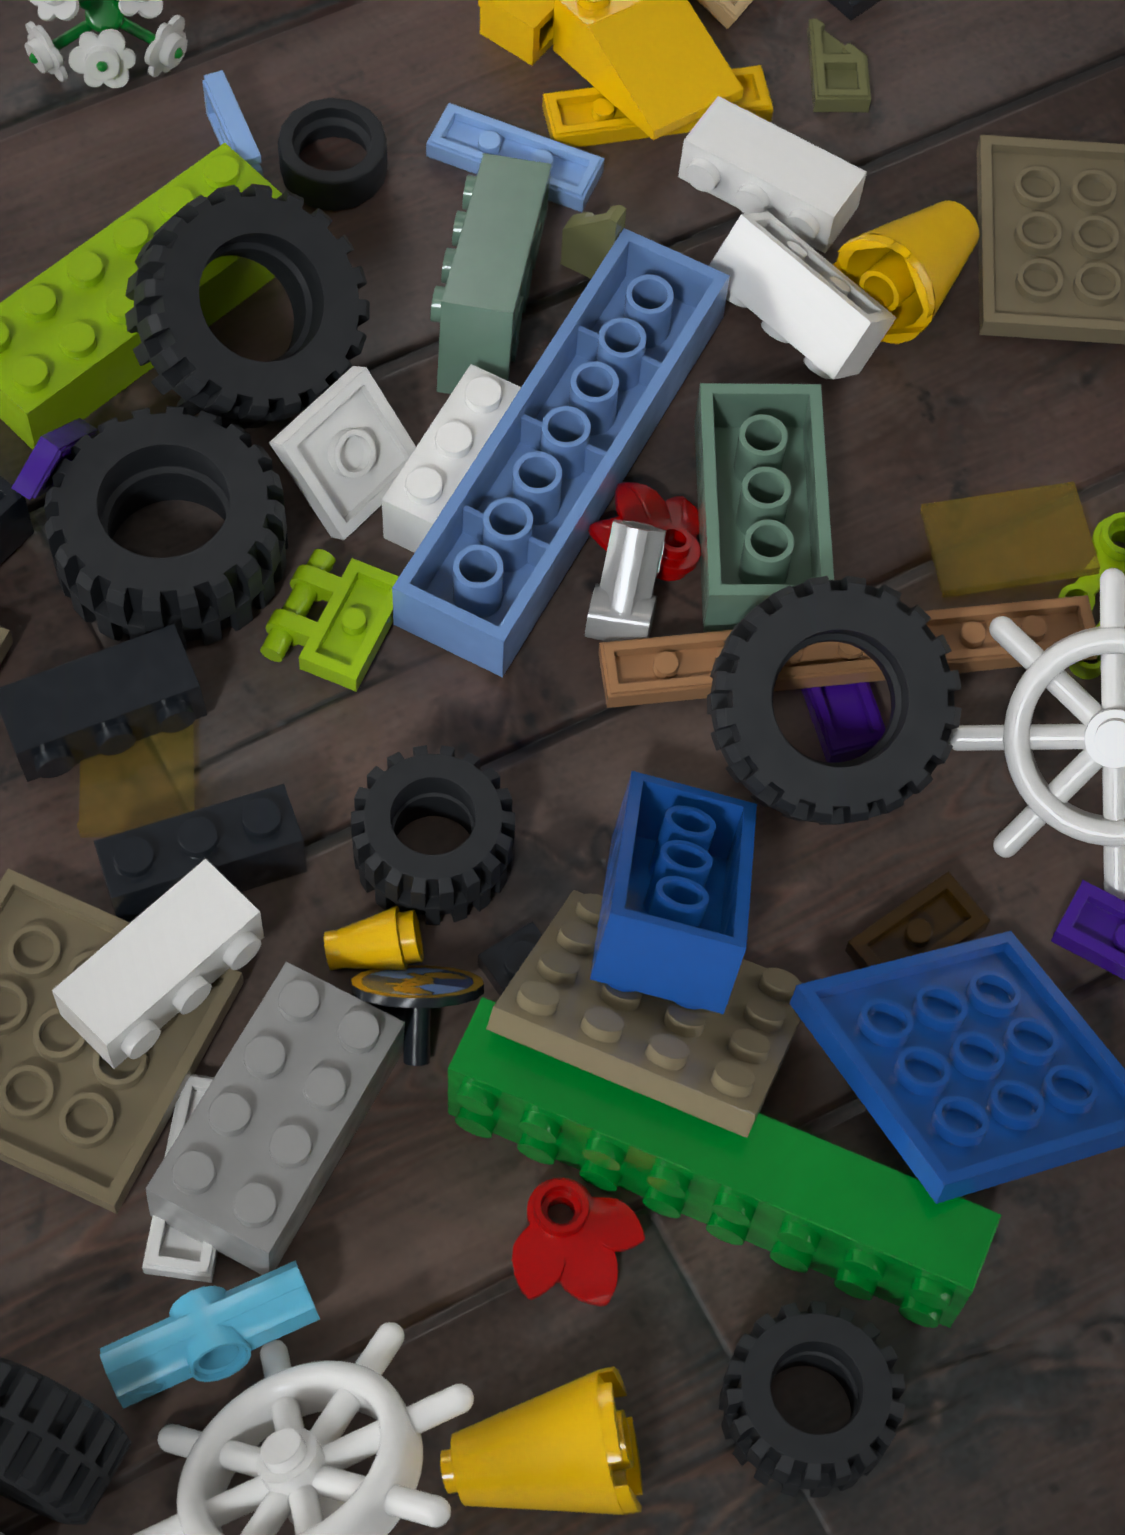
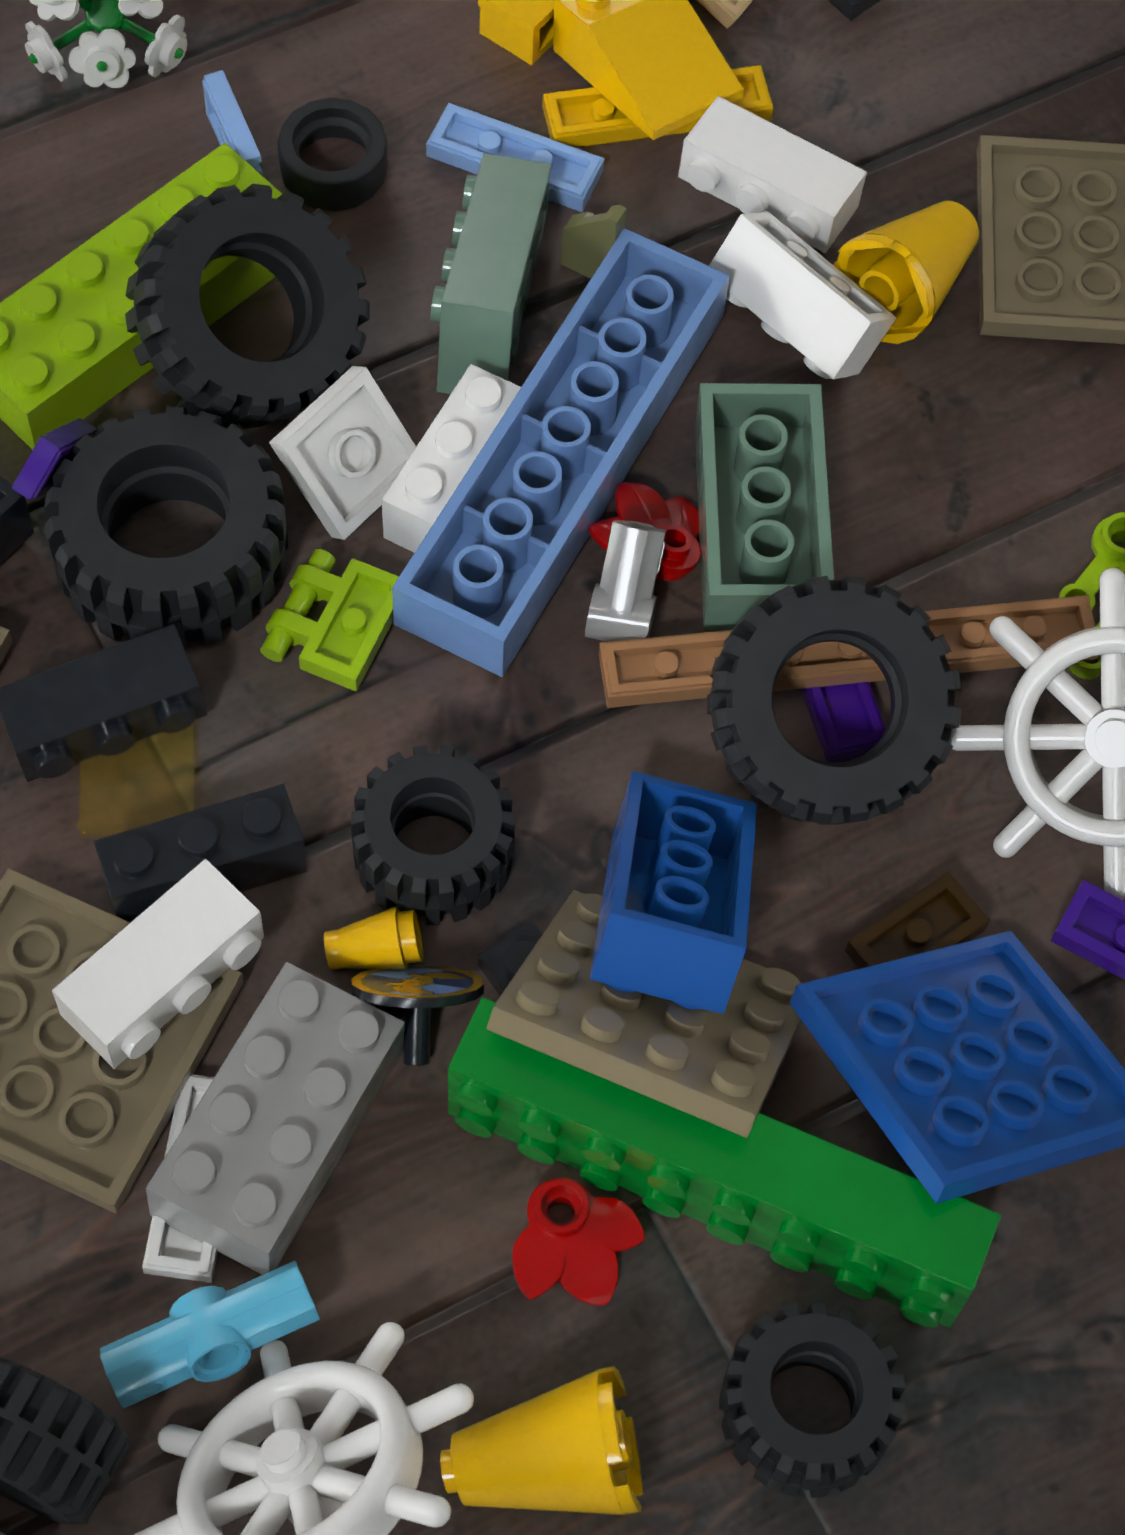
(836, 73): olive tile -> none
(1009, 539): clear yellow piece -> none

